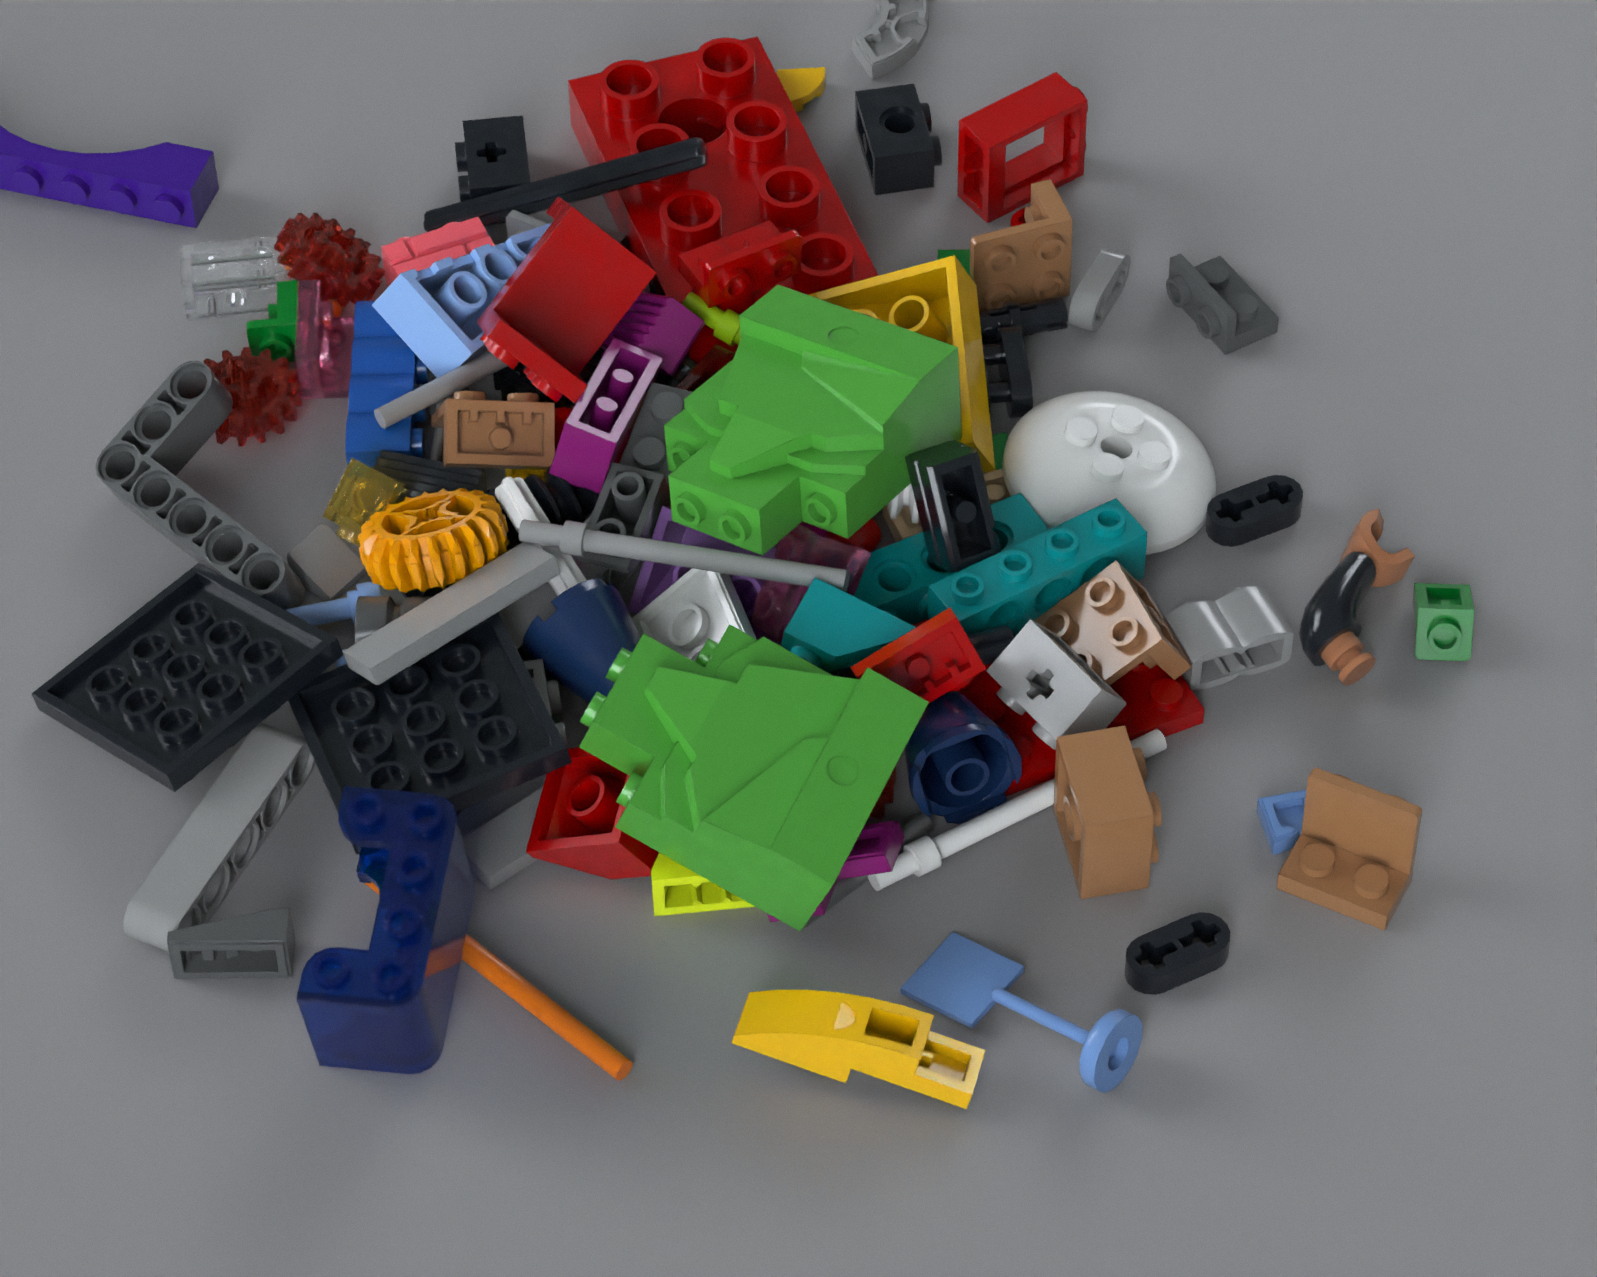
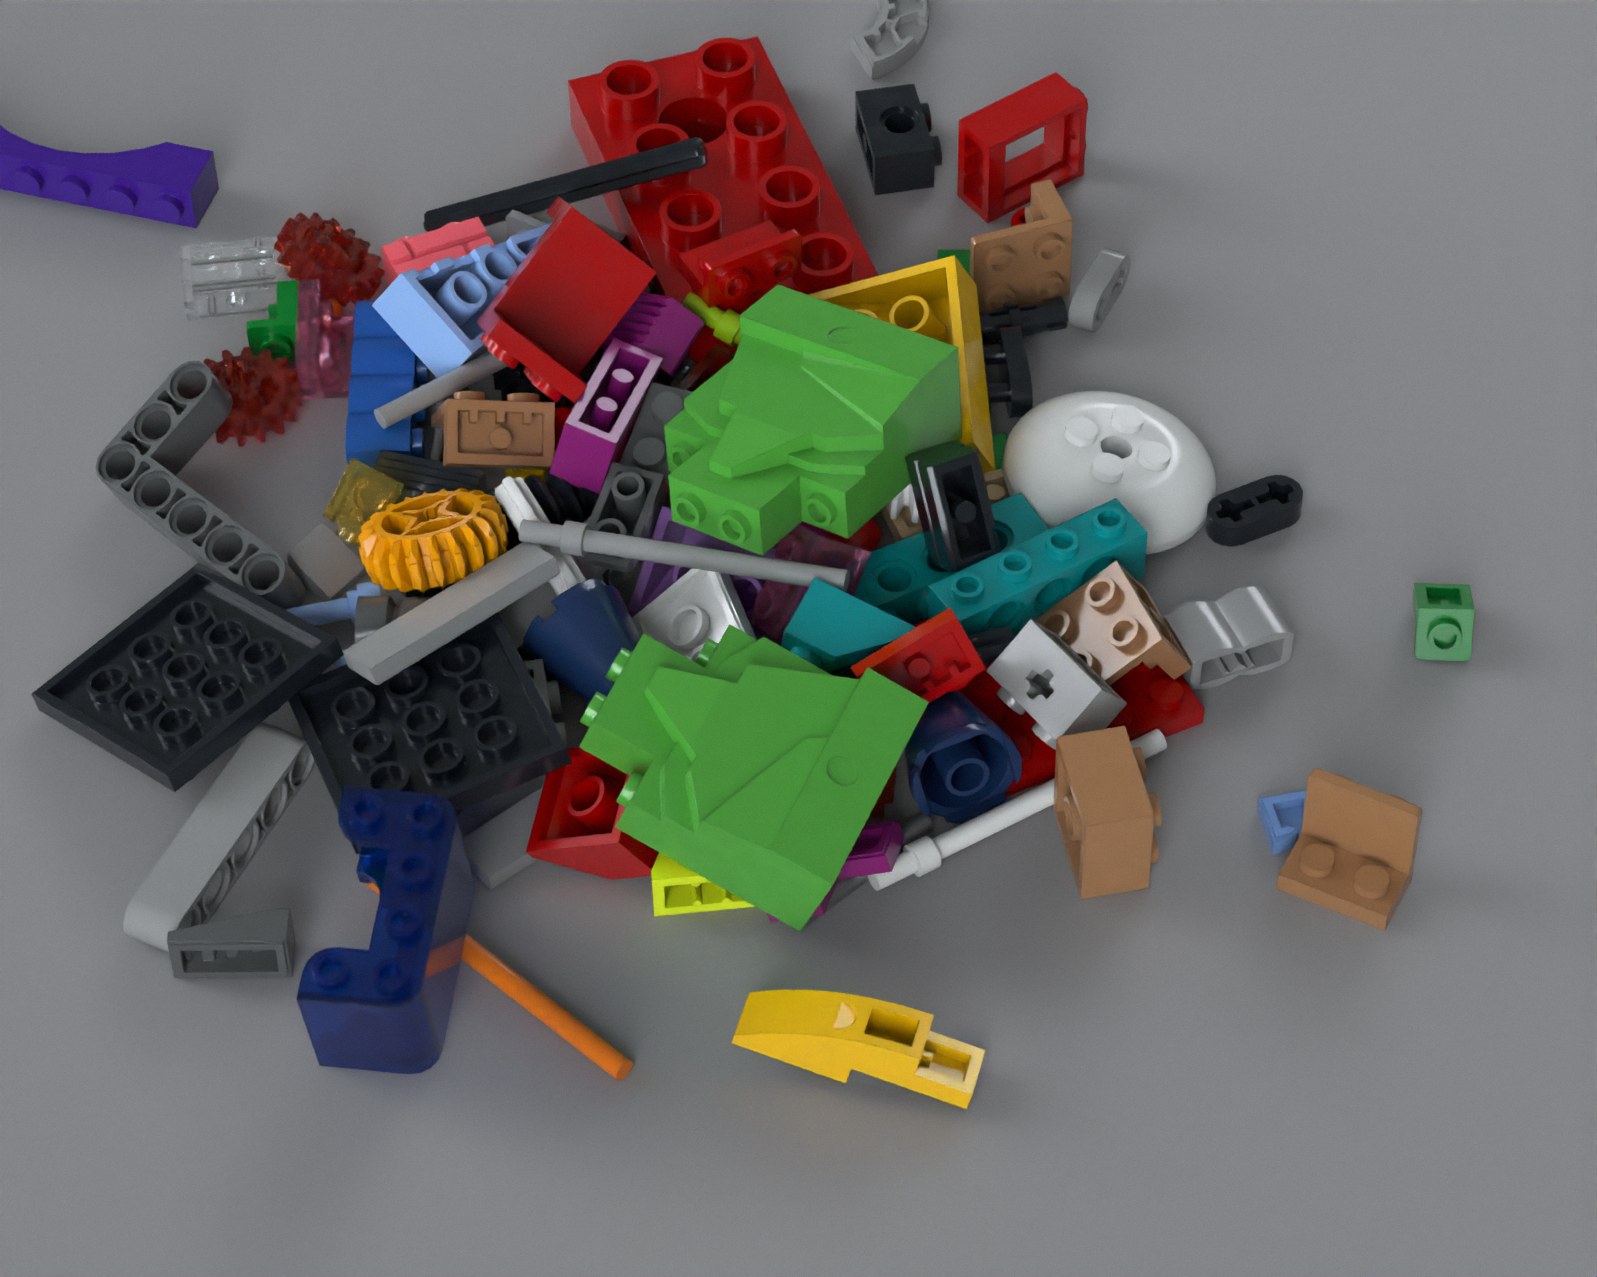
(492, 155): black brick -> none
(802, 84): yellow tile -> none
(970, 979): medium blue piece -> none
(1179, 956): black beam -> none
(1219, 303): dark grey bracket -> none
(1330, 618): piece -> none

